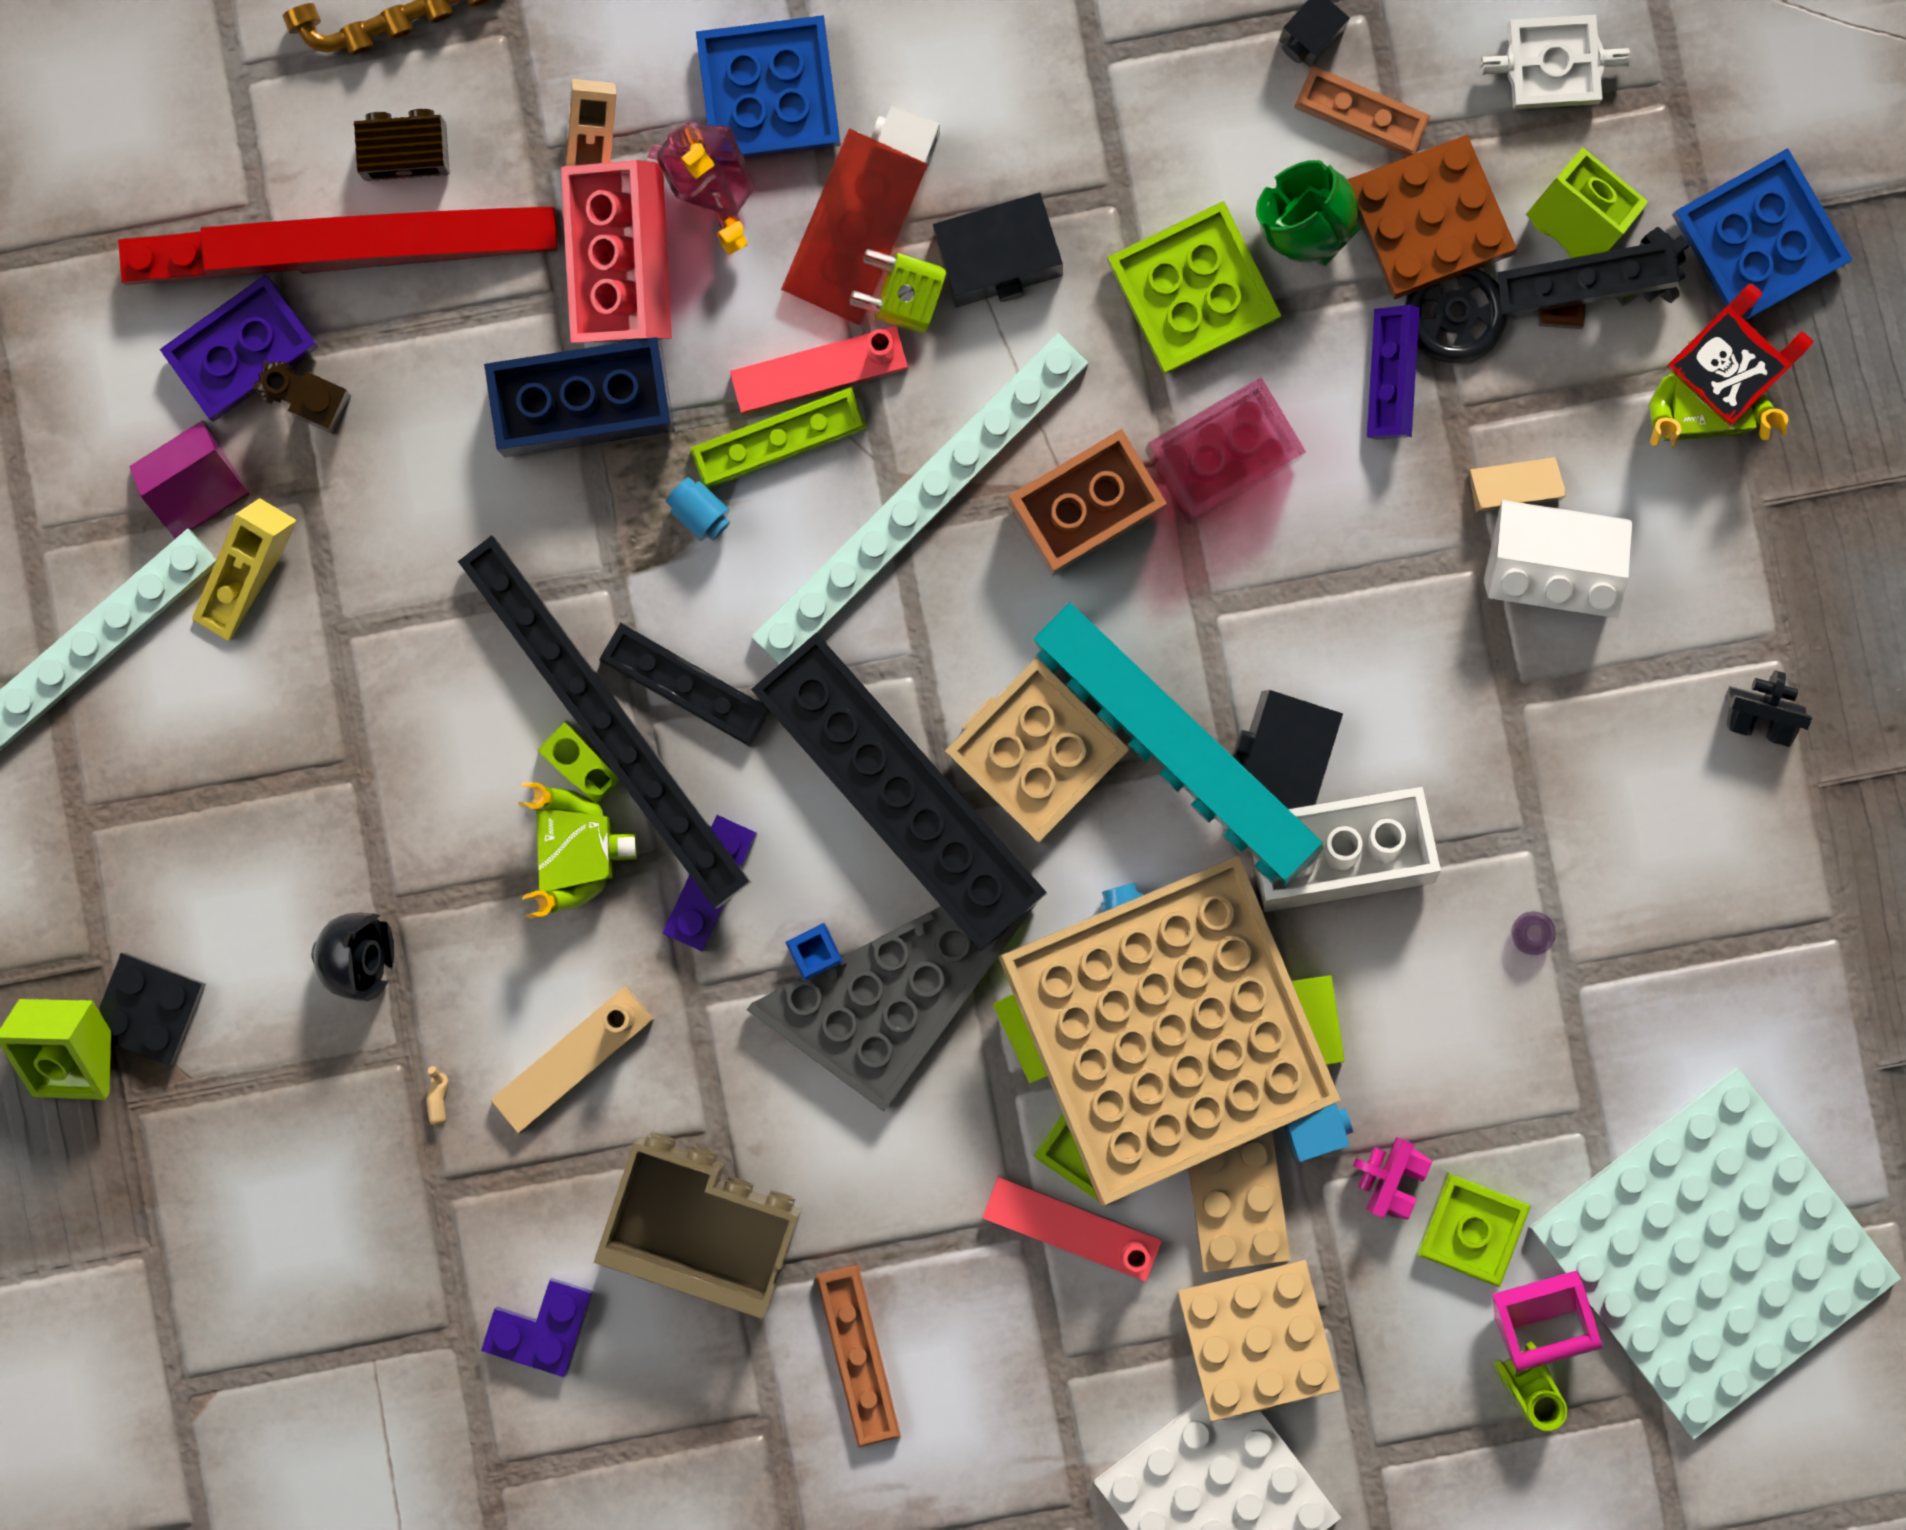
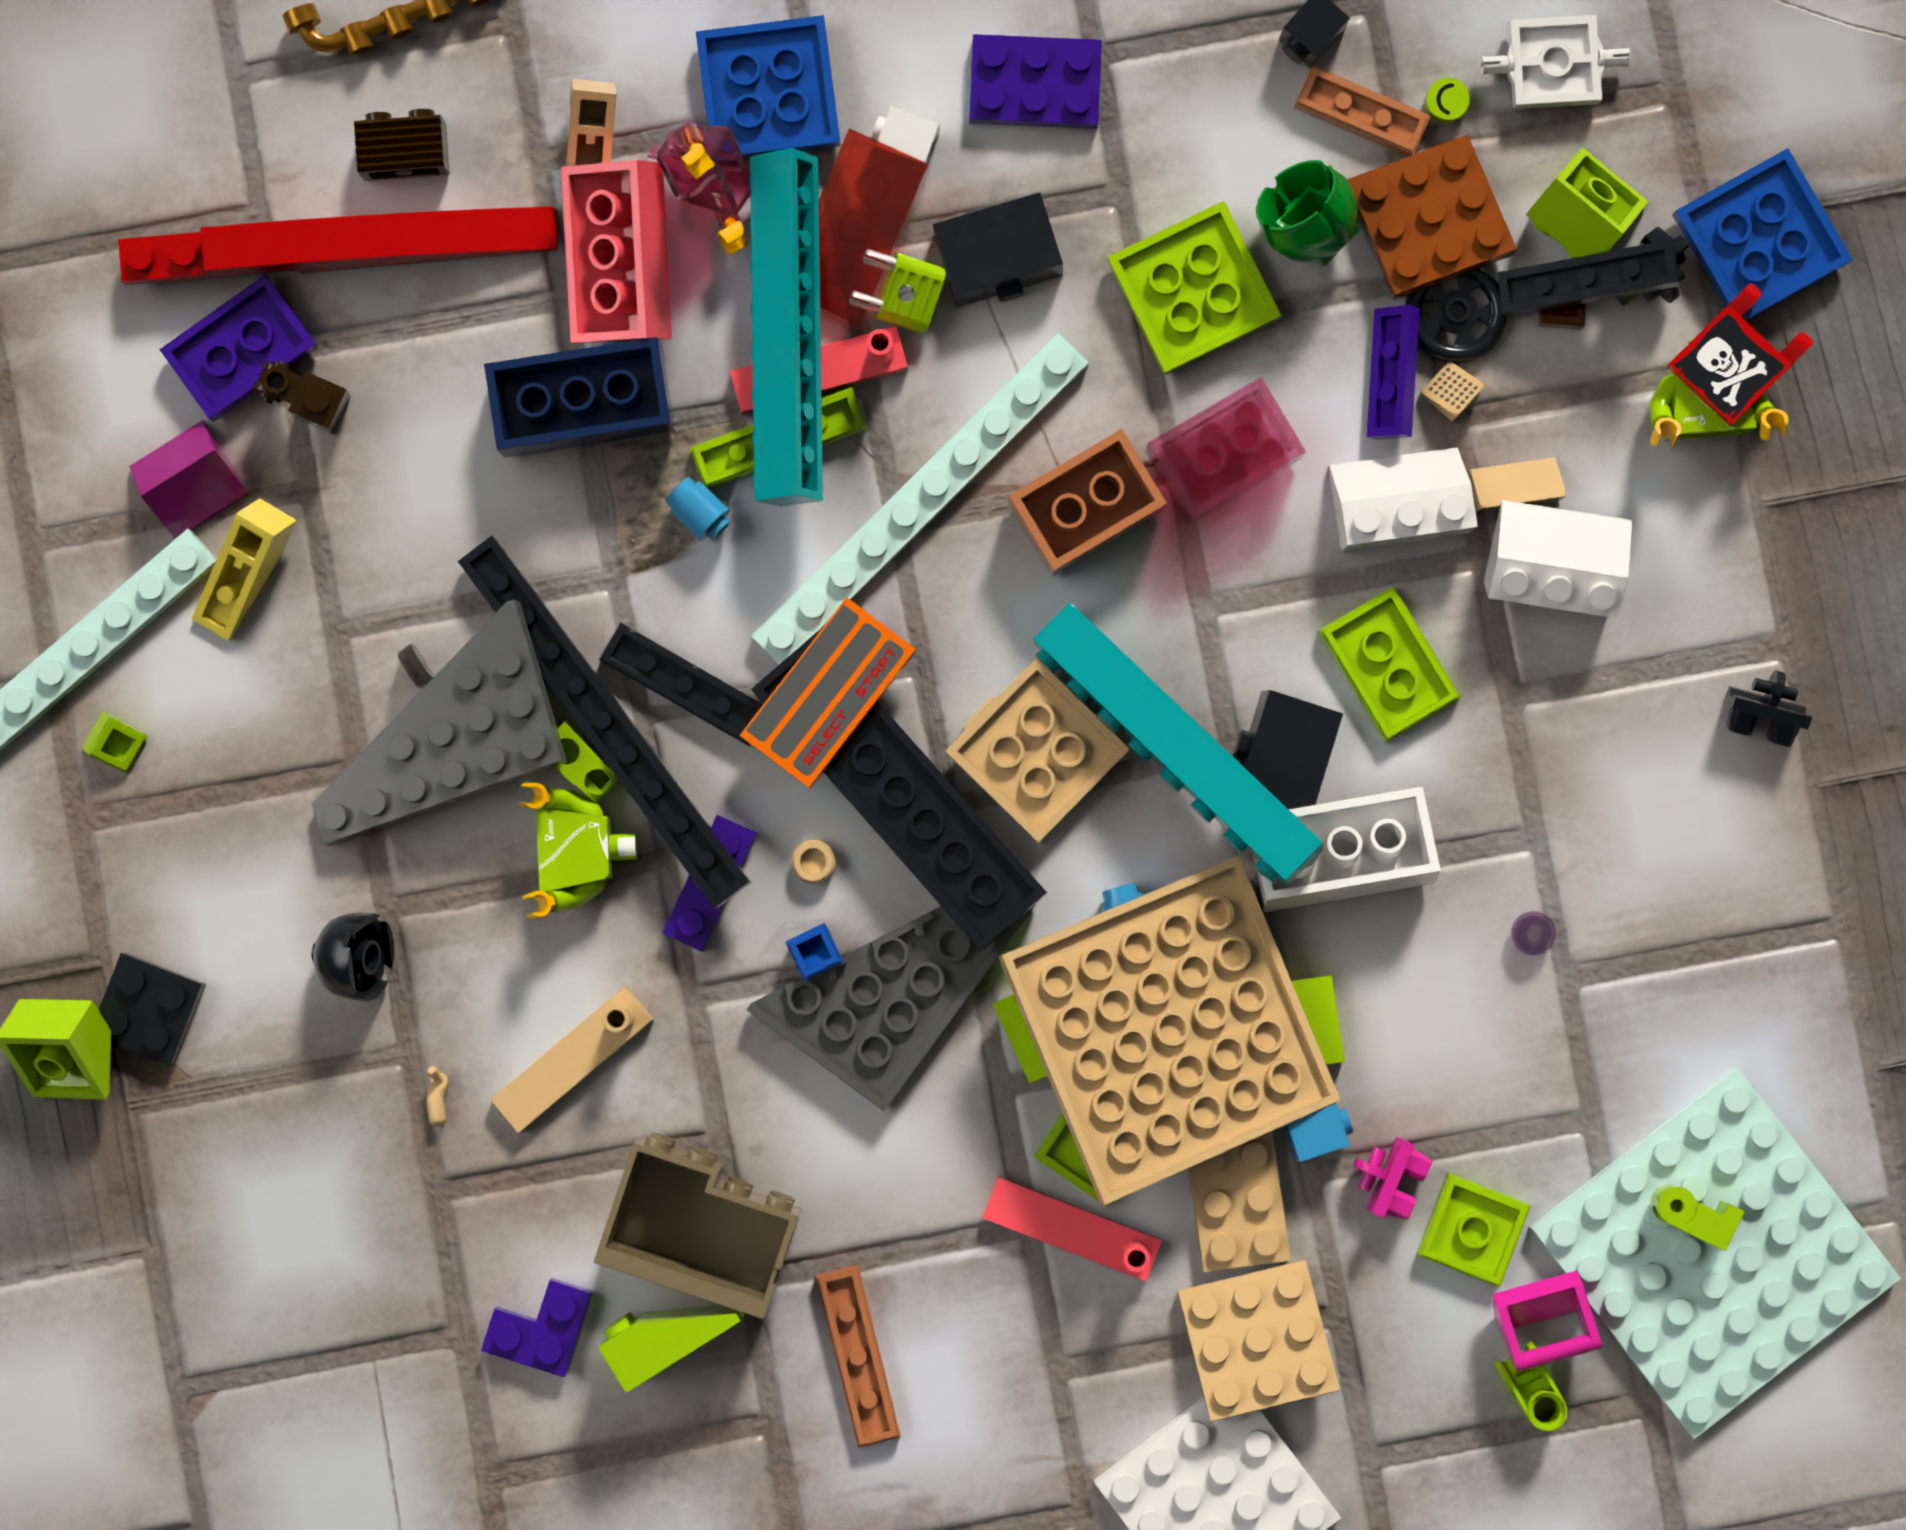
(114, 742): none -> lime slope
(415, 666): none -> clear smoke tile
(461, 735): none -> dark grey wing
(659, 1338): none -> lime slope
(786, 328): none -> teal brick
(813, 861): none -> tan tile
(828, 693): none -> dark grey tile
(1035, 81): none -> dark purple plate
(1389, 664): none -> lime tile
(1402, 499): none -> white slope
(1447, 100): none -> lime tile
(1452, 390): none -> tan slope
(1680, 1209): none -> lime leg

